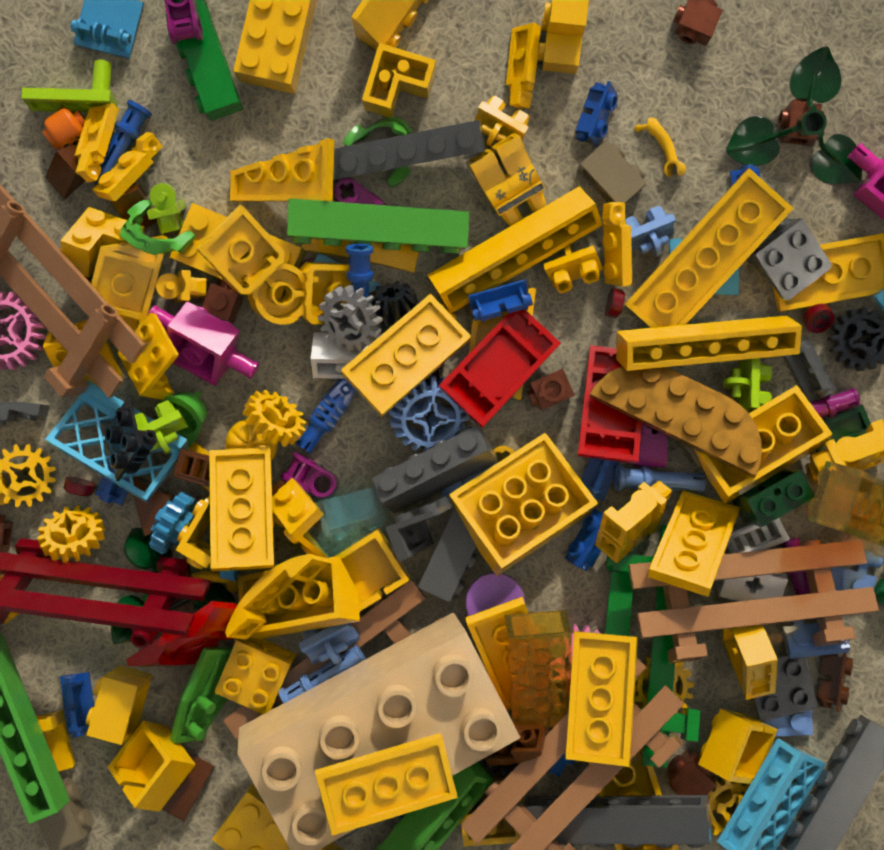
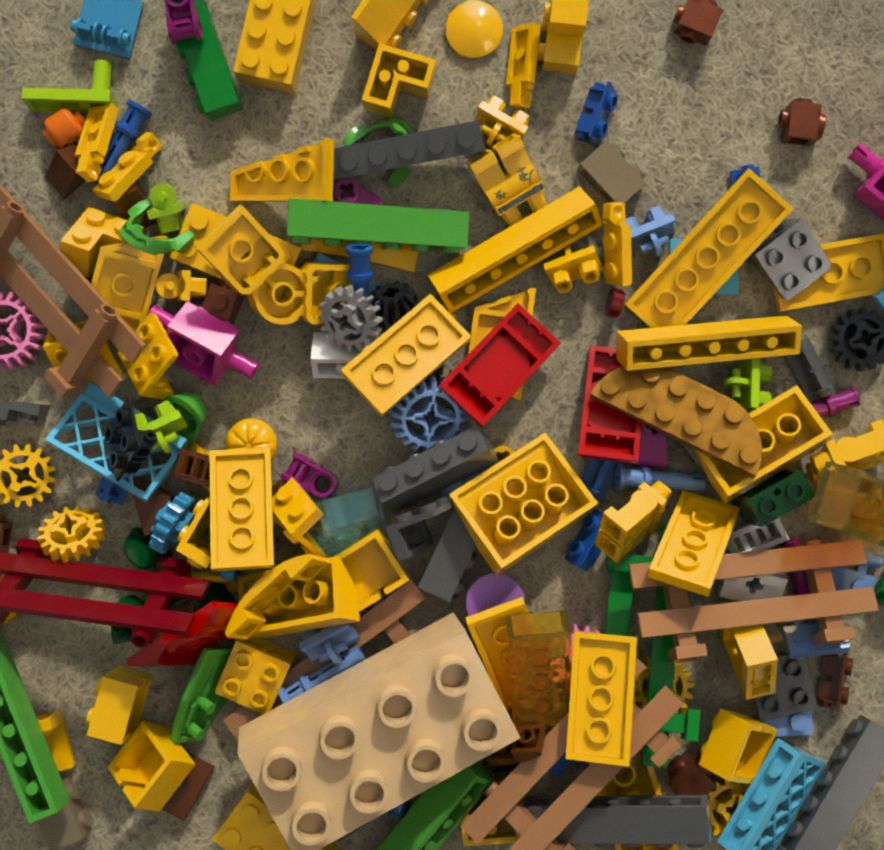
(77, 701): blue hinge -> none
(78, 486): dark red tile -> none
(274, 418): yellow gear -> none
(327, 414): blue hinge -> none
(386, 784): yellow plate -> none
(474, 29): none -> yellow dish
(507, 298): blue hinge -> none
(550, 390): copper brick -> none
(666, 144): yellow piece -> none
(812, 79): dark green plant -> none
(818, 318): dark red tile -> none
(848, 423): dark green tile -> none

